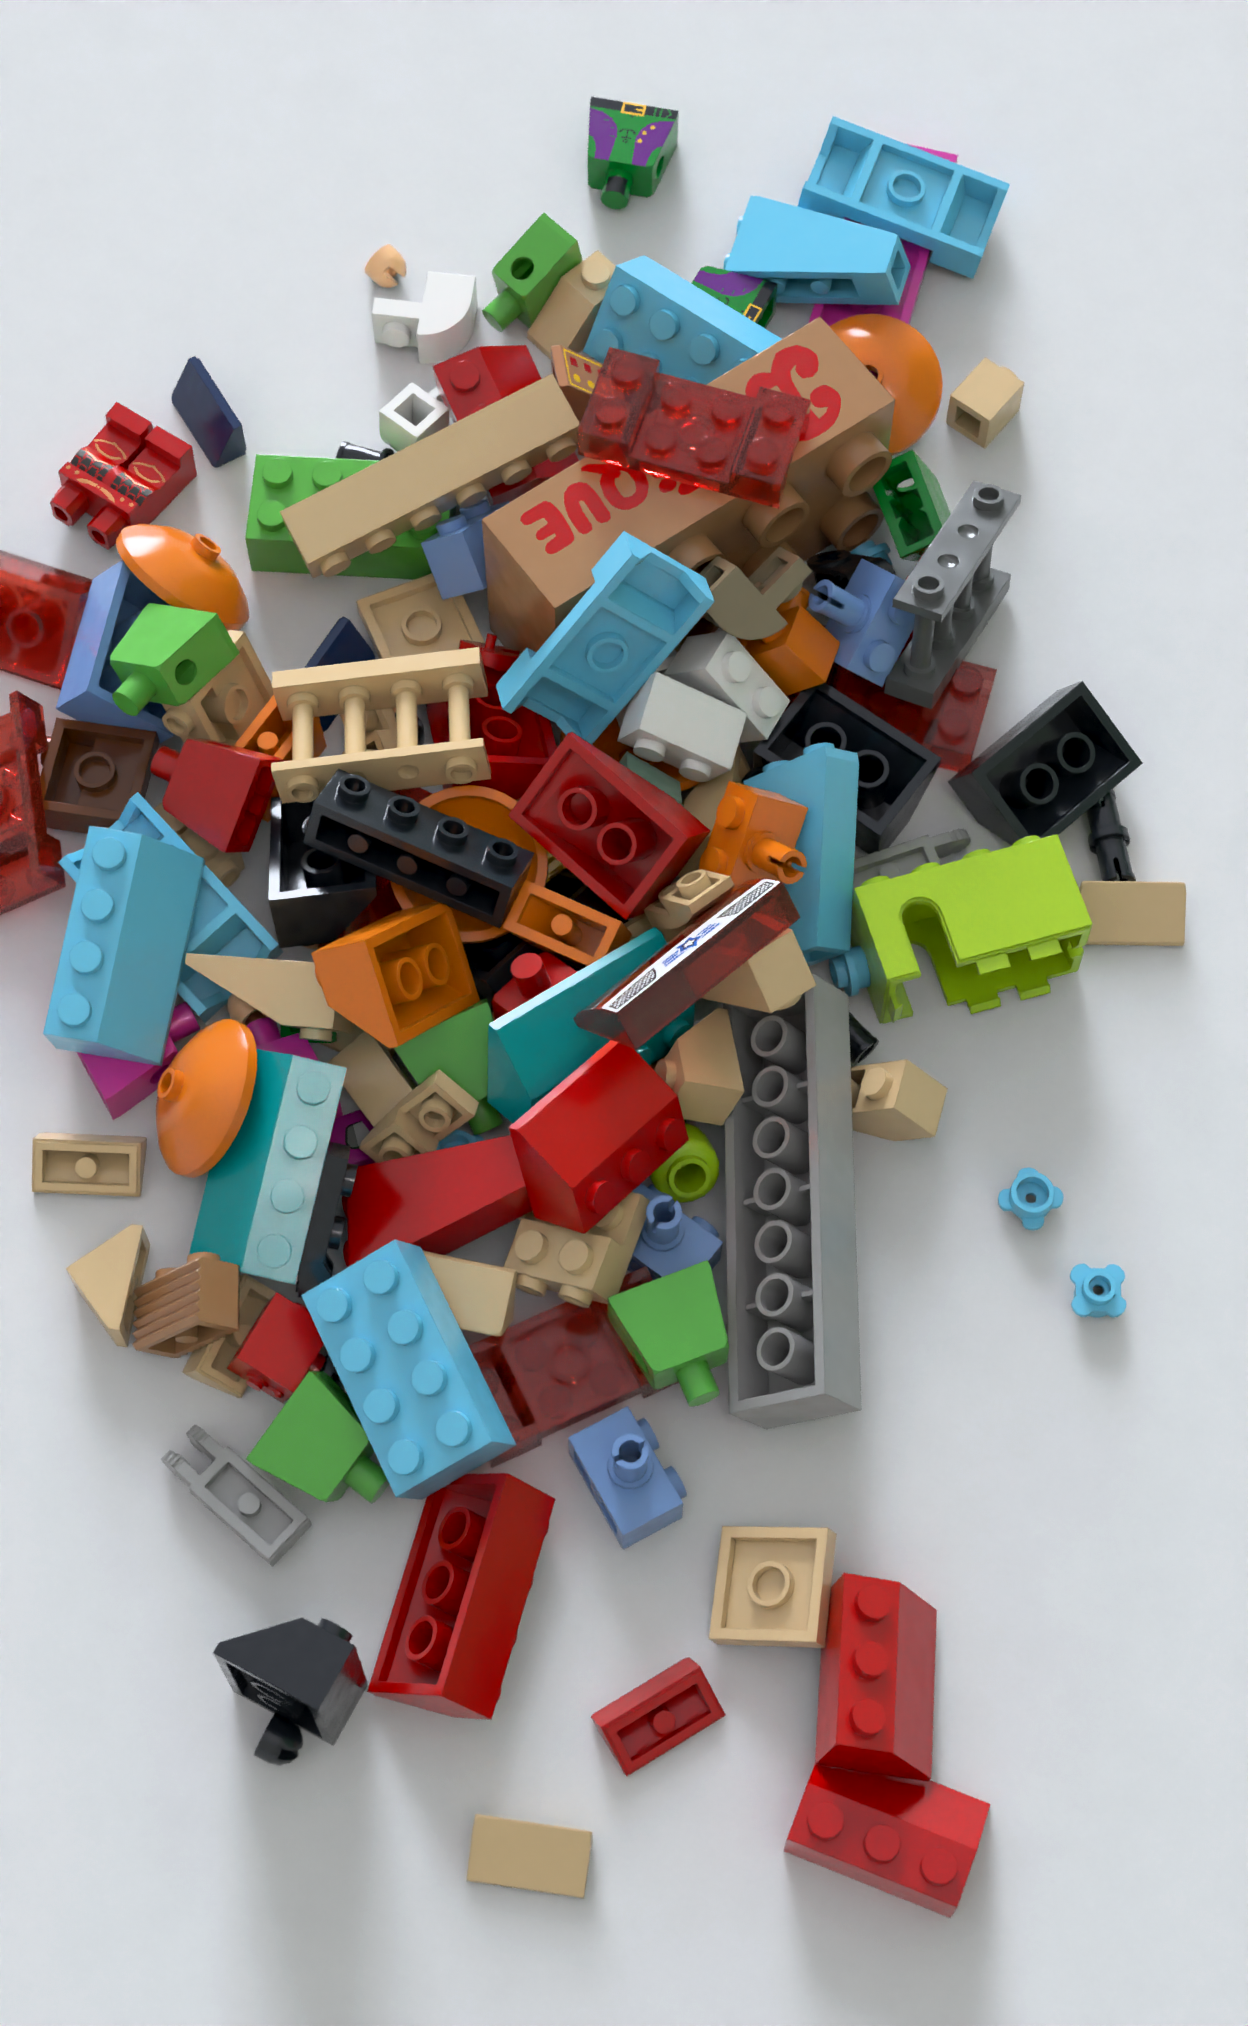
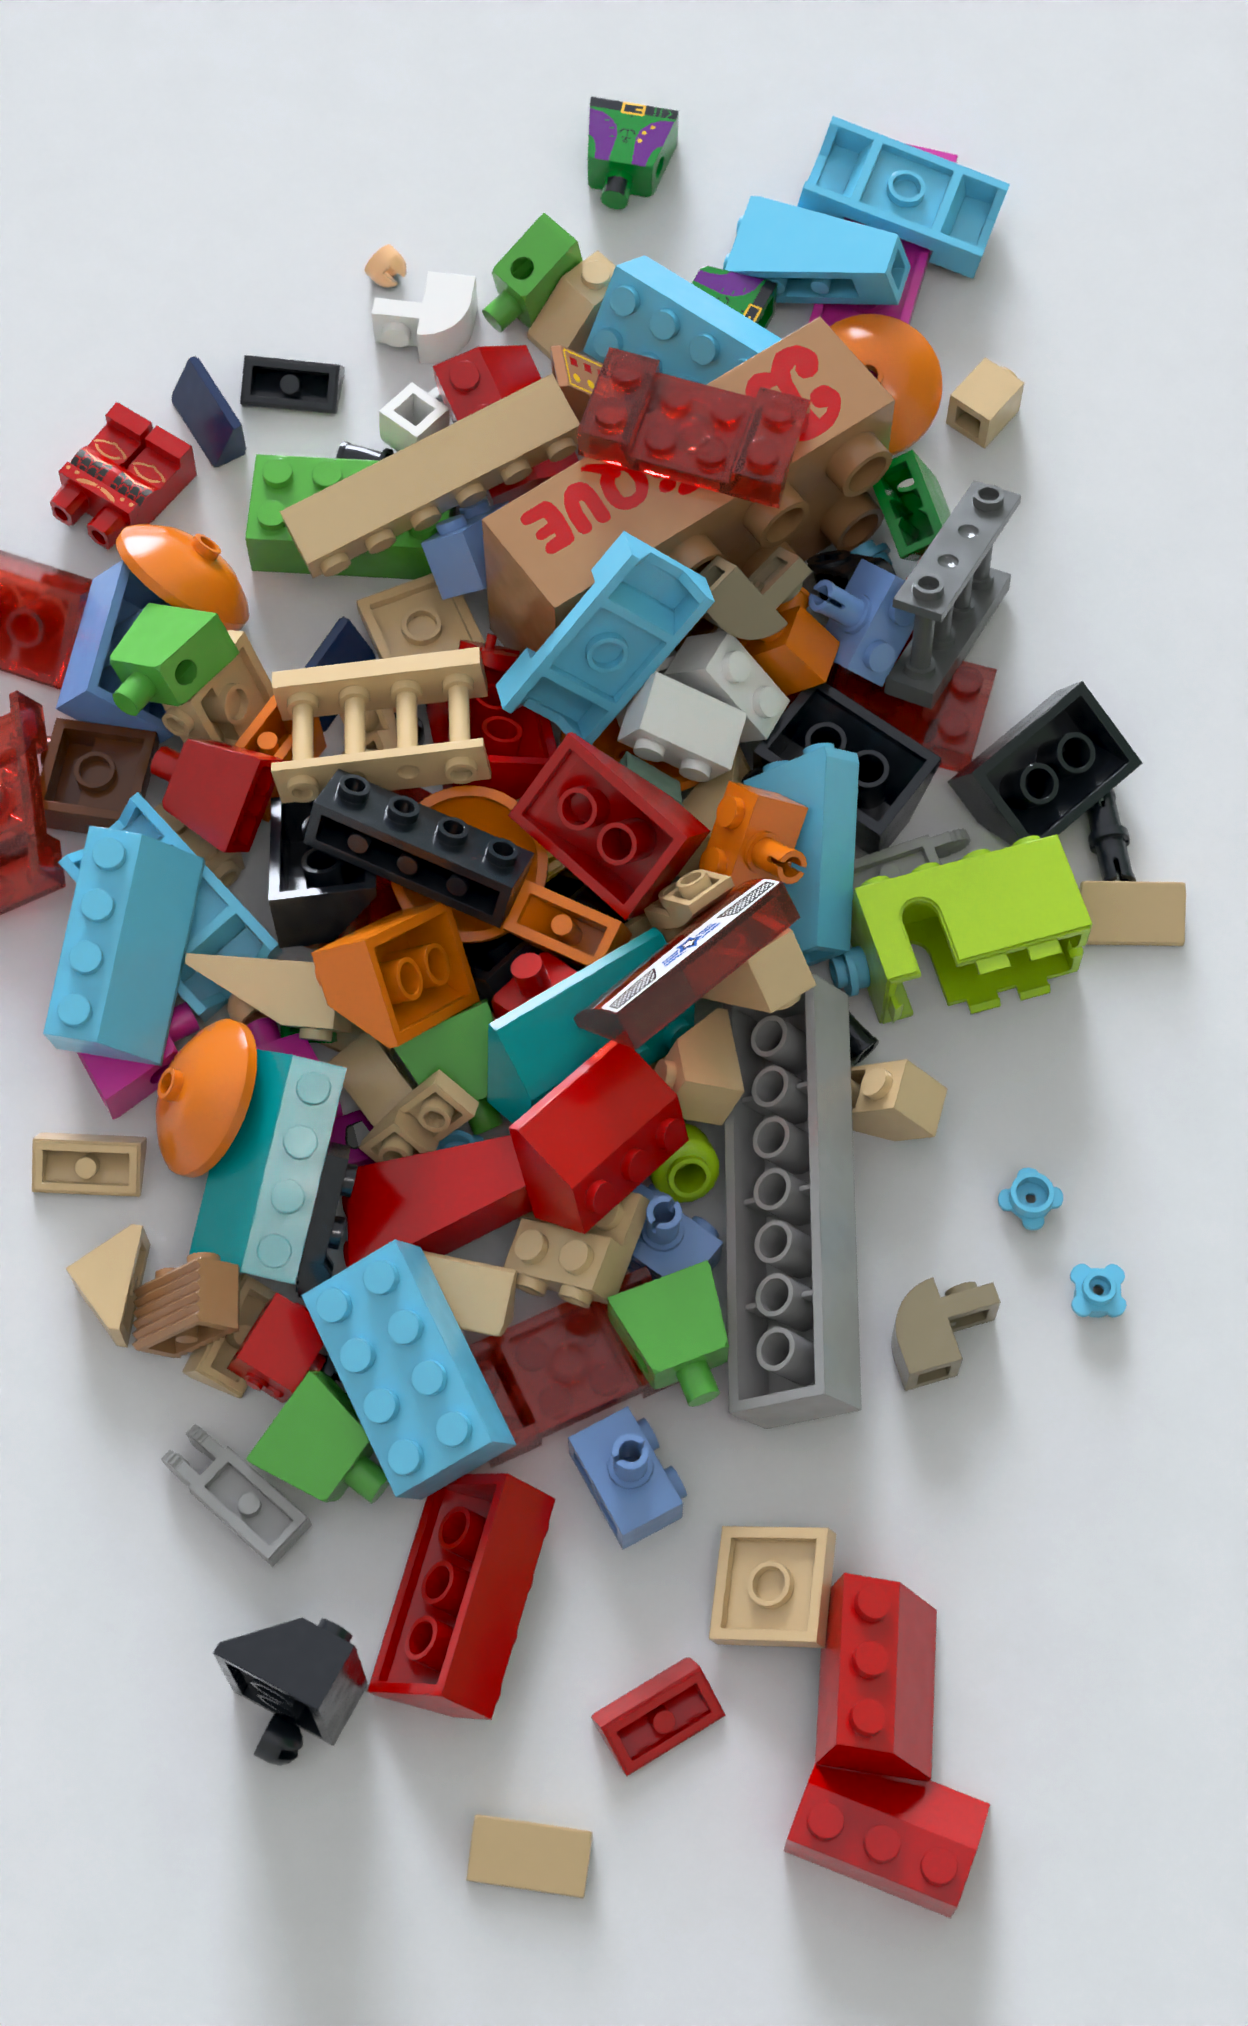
(291, 384): none -> black slope
(925, 1325): none -> dark tan brick

